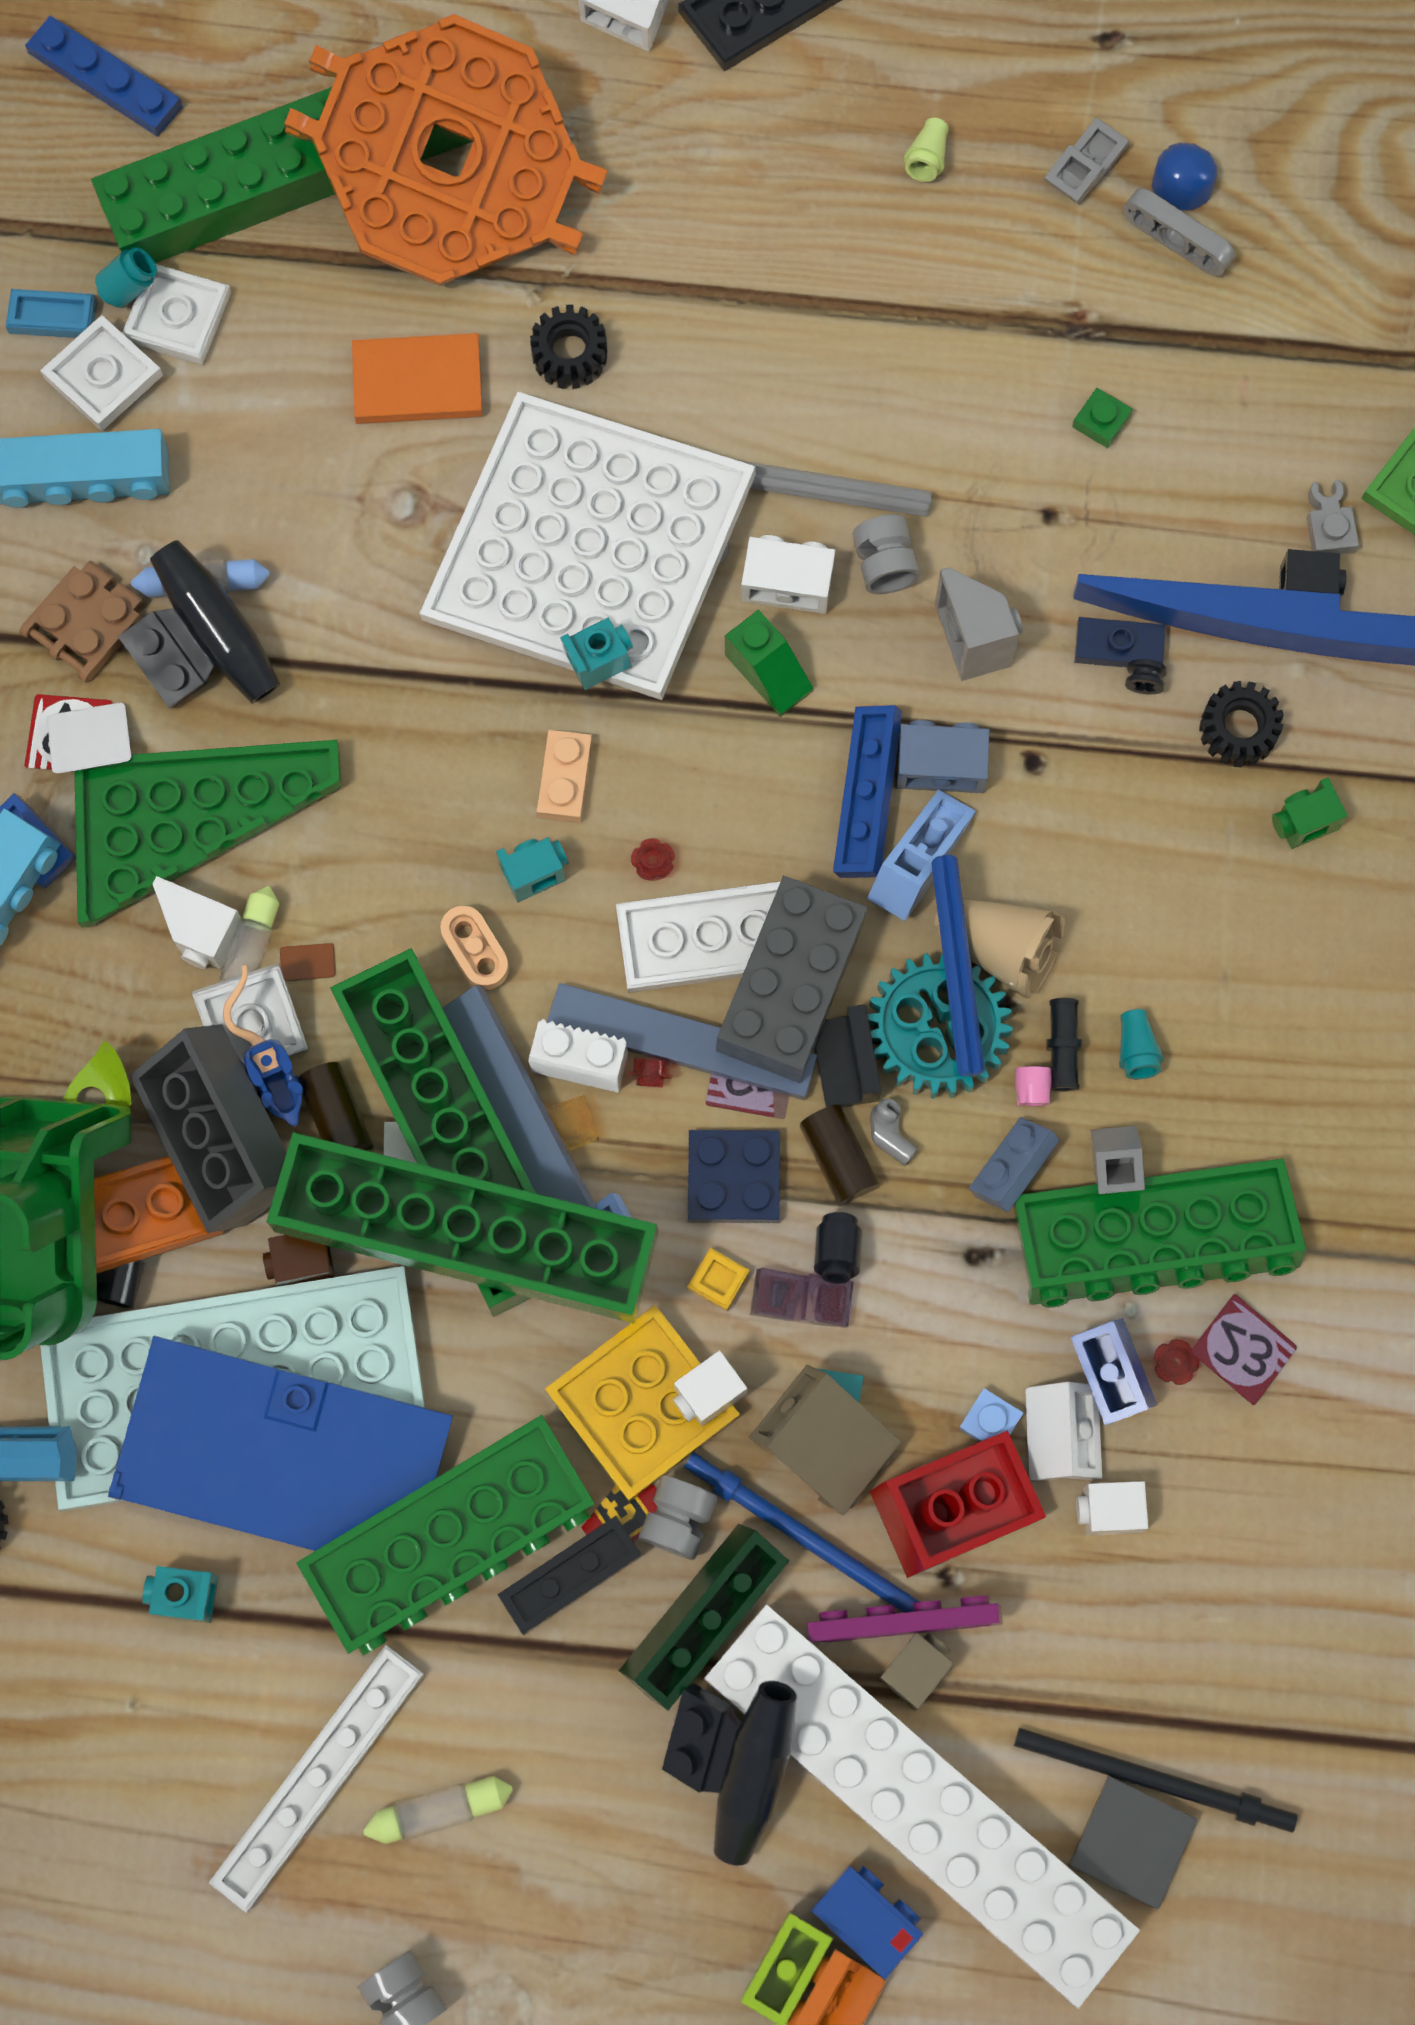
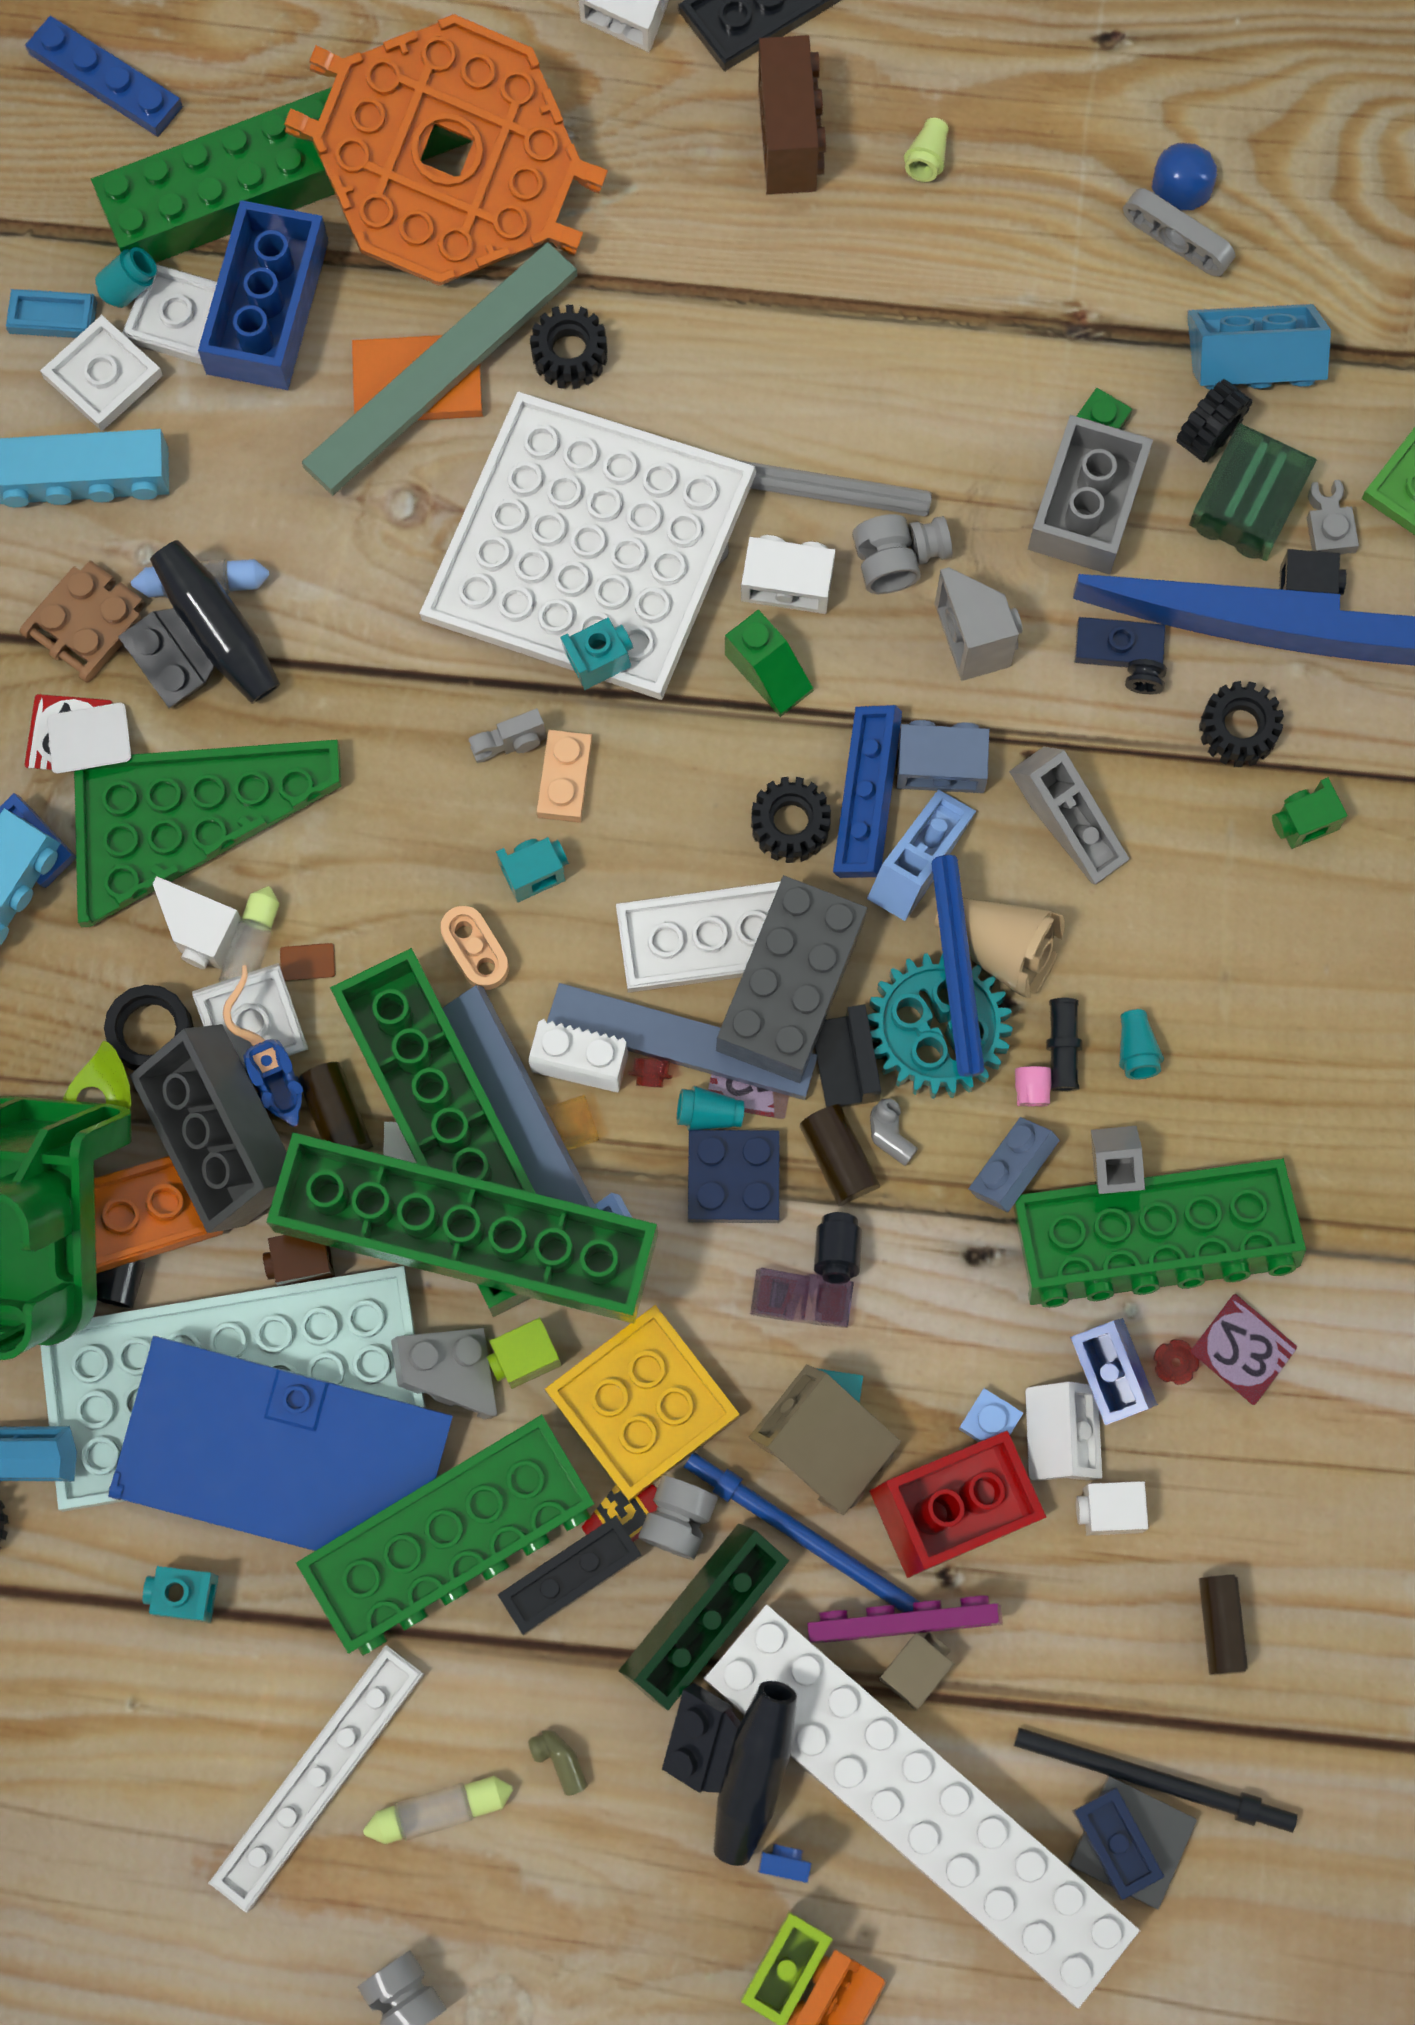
(130, 1002): none -> black tyre
(263, 295): none -> blue brick
(439, 369): none -> sand green tile
(448, 1368): none -> light grey wing
(516, 734): none -> light grey plate
(523, 1354): none -> lime brick
(563, 1758): none -> olive arm
(657, 870): clear red plate -> none
(708, 1110): none -> teal cone
(708, 1390): white brick -> none
(718, 1279): yellow tile -> none
(785, 1863): none -> blue plate
(790, 114): none -> reddish brown brick
(790, 794): none -> black tyre
(867, 1921): blue brick -> none
(931, 540): none -> light grey wheel
(1069, 812): none -> light grey slope
(1087, 161): light grey slope -> none
(1089, 494): none -> light grey brick
(1118, 1843): none -> dark blue plate
(1214, 420): none -> black tyre
(1223, 1625): none -> dark brown brick
(1252, 492): none -> clear green brick
(1259, 345): none -> dark azure slope

